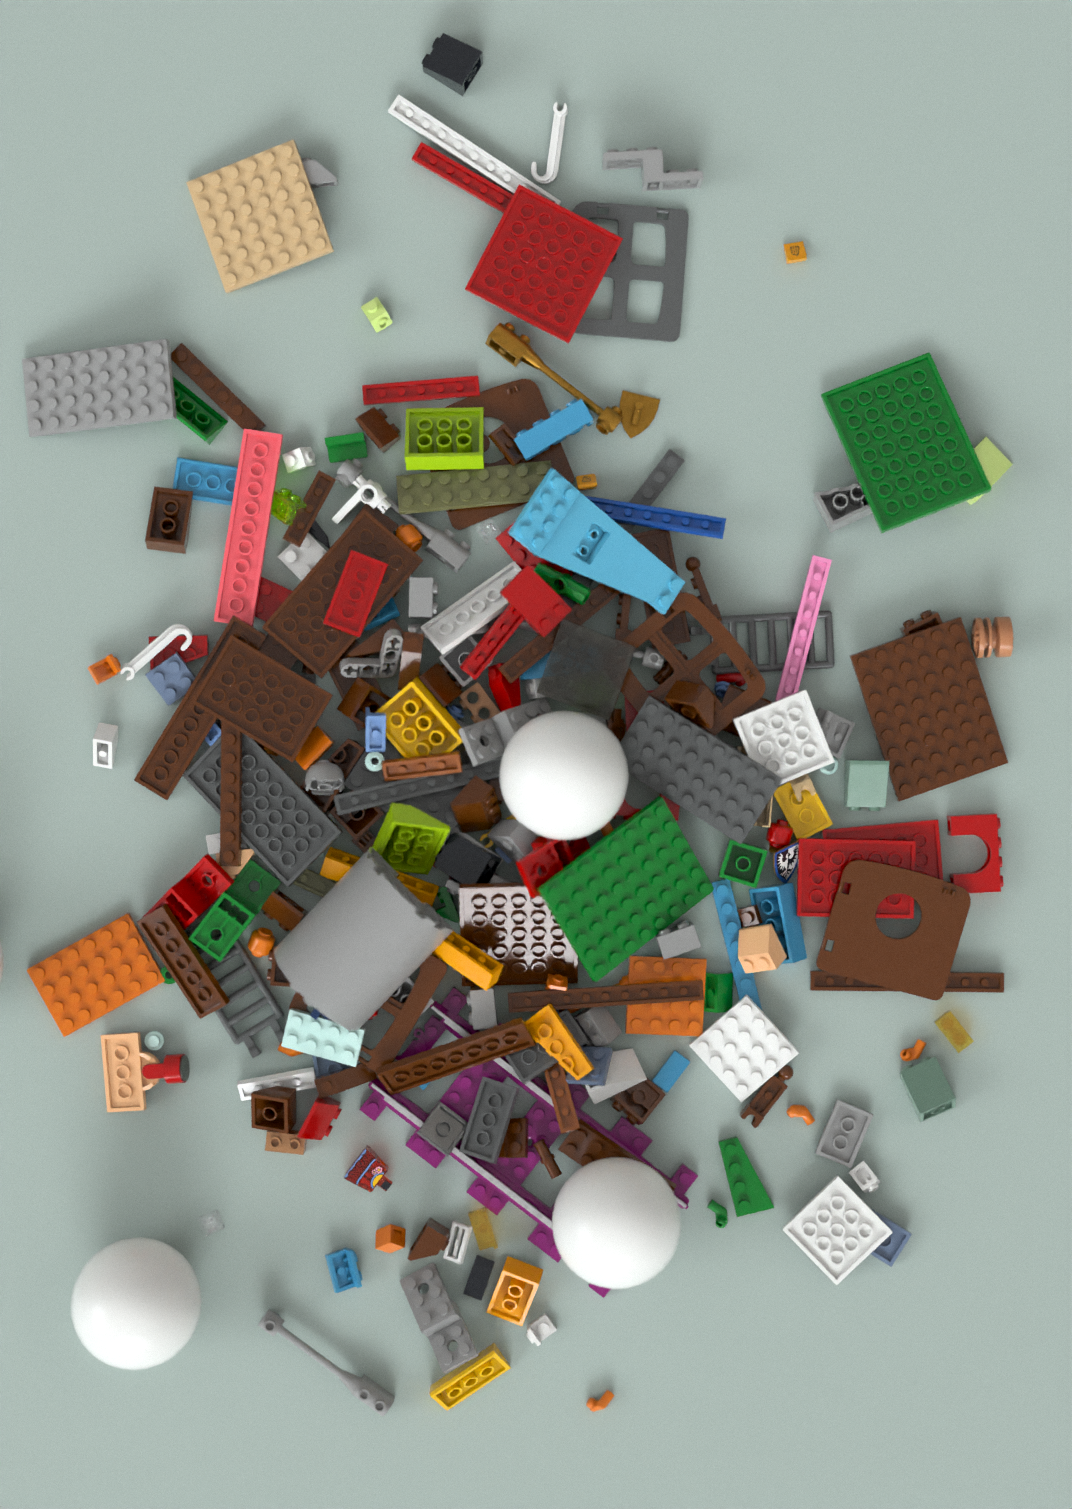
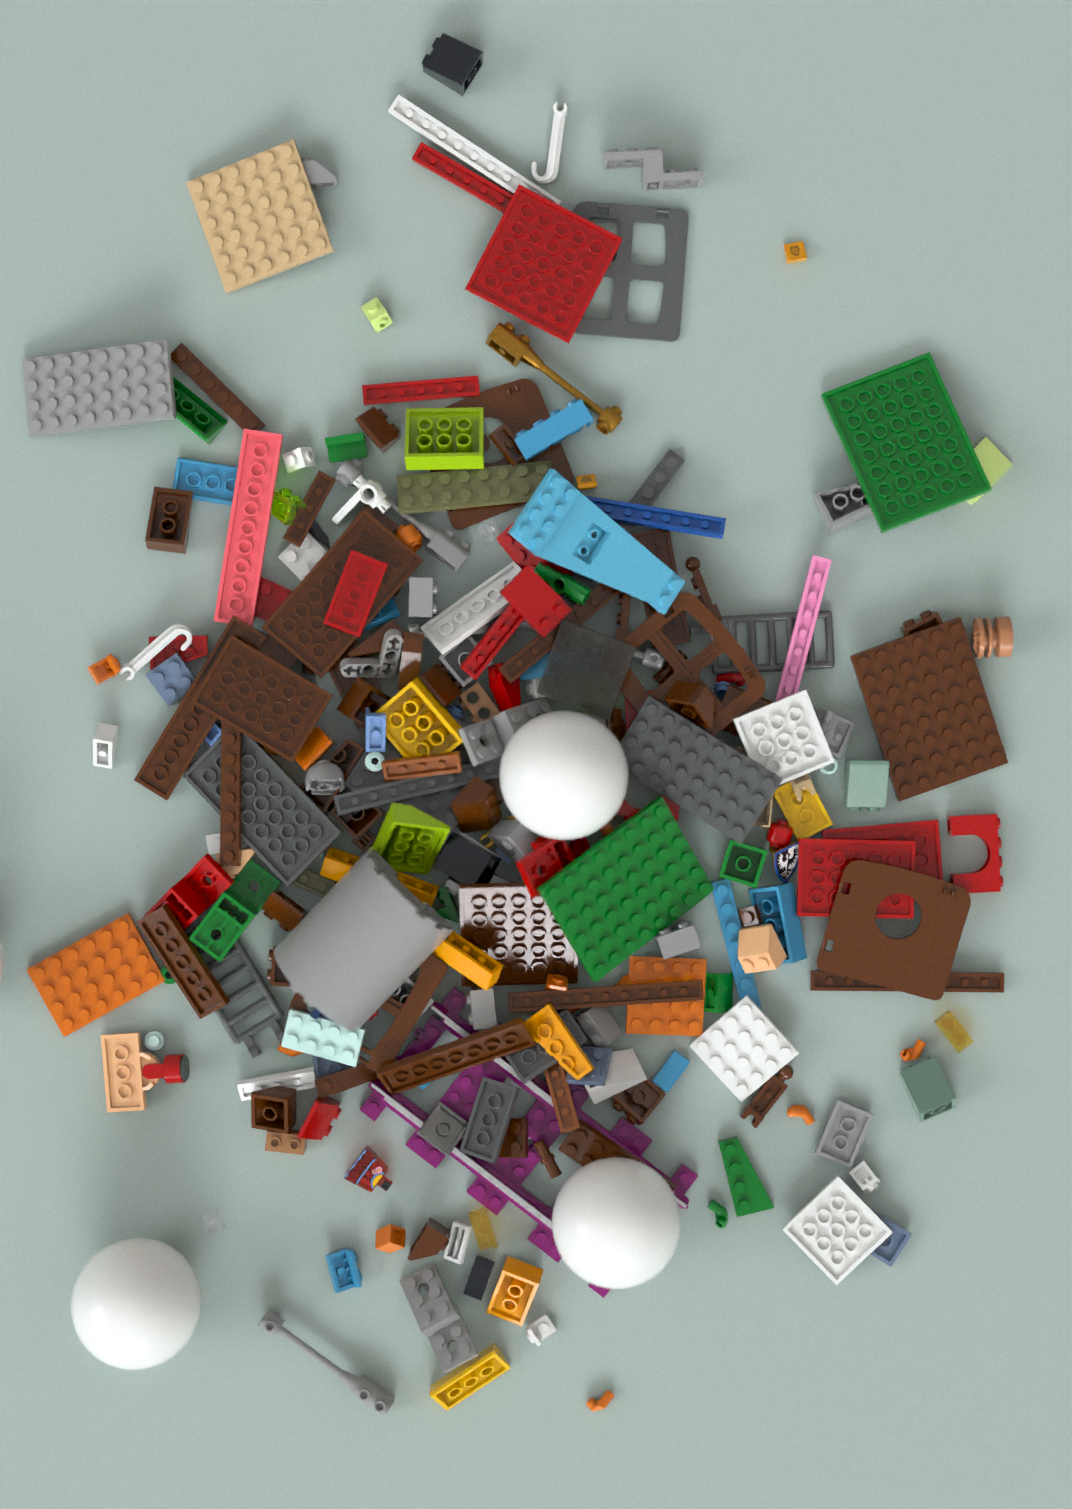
(261, 942): orange head -> none
(637, 412): pearl gold shield -> none

